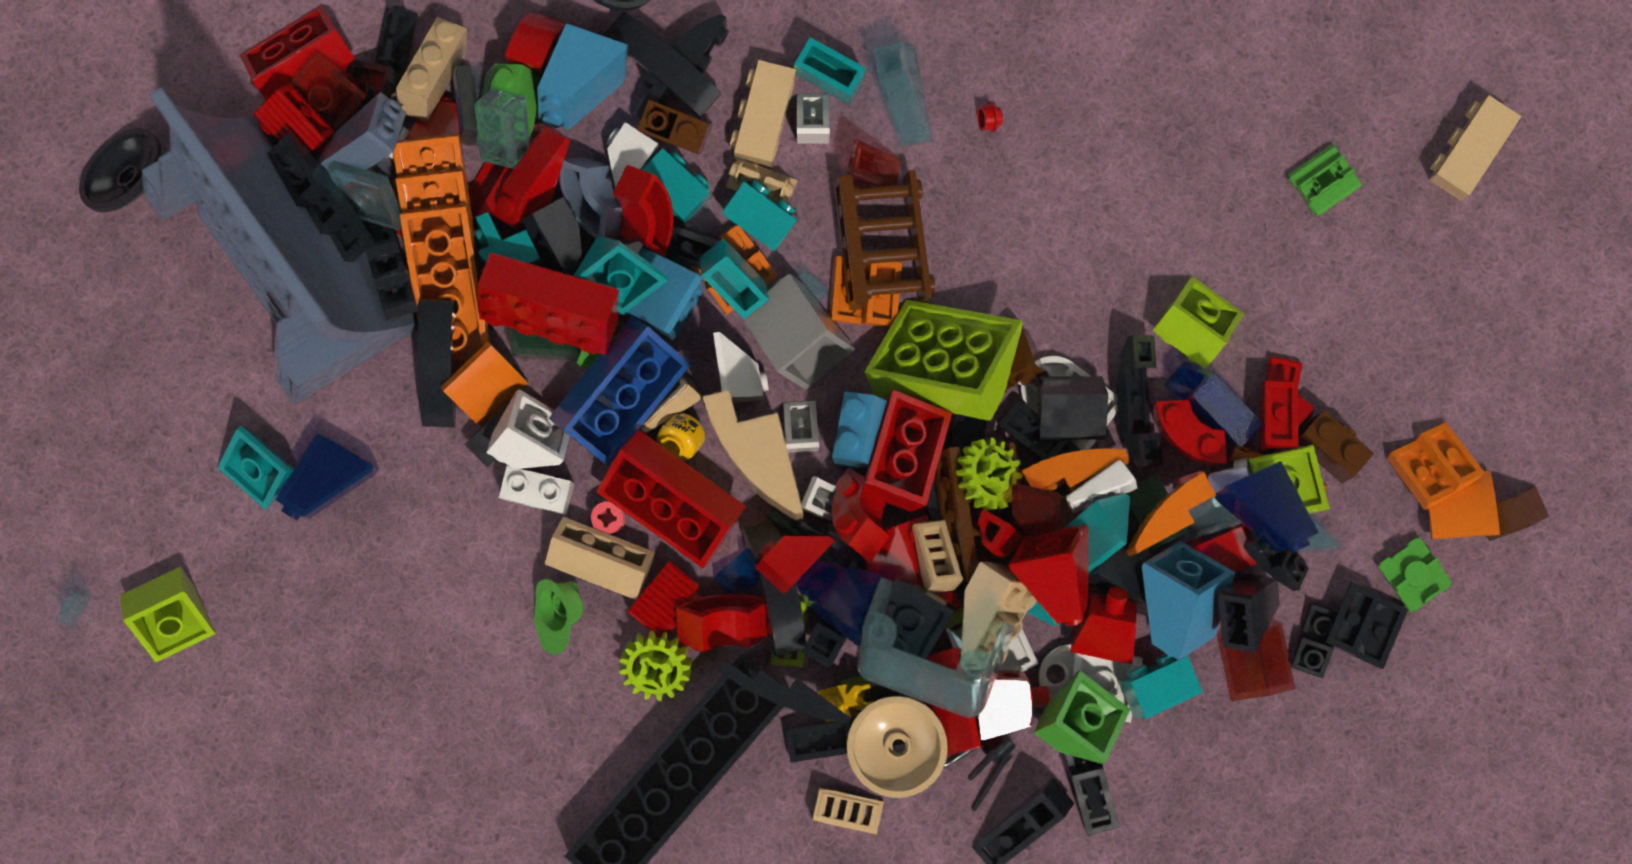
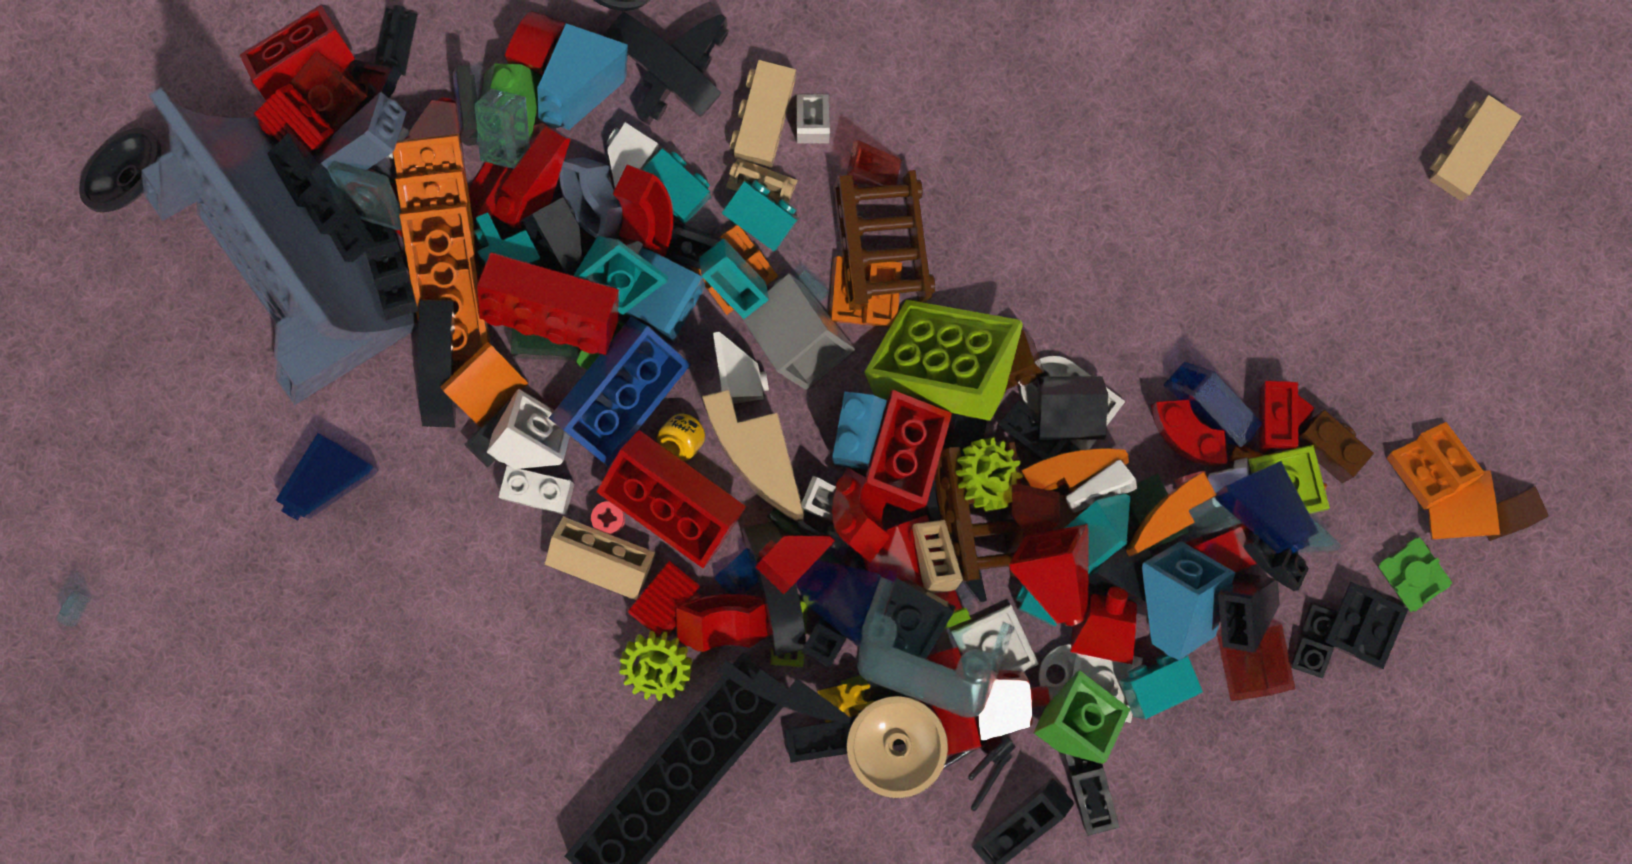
(166, 614): lime slope -> none
(255, 467): teal slope -> none
(432, 69): tan brick -> none
(556, 611): bright green piece -> none
(674, 127): reddish brown slope -> none
(678, 399): tan slope -> none
(801, 426): white slope -> none
(821, 802): tan slope -> none
(830, 71): teal brick -> none
(903, 92): clear light blue slope -> none
(989, 600): tan slope -> none
(992, 115): red plate -> none
(998, 535): red brick -> none
(1133, 401): black slope -> none
(1198, 322): lime slope -> none
(1283, 370): red tile -> none
(1324, 180): bright green piece -> none

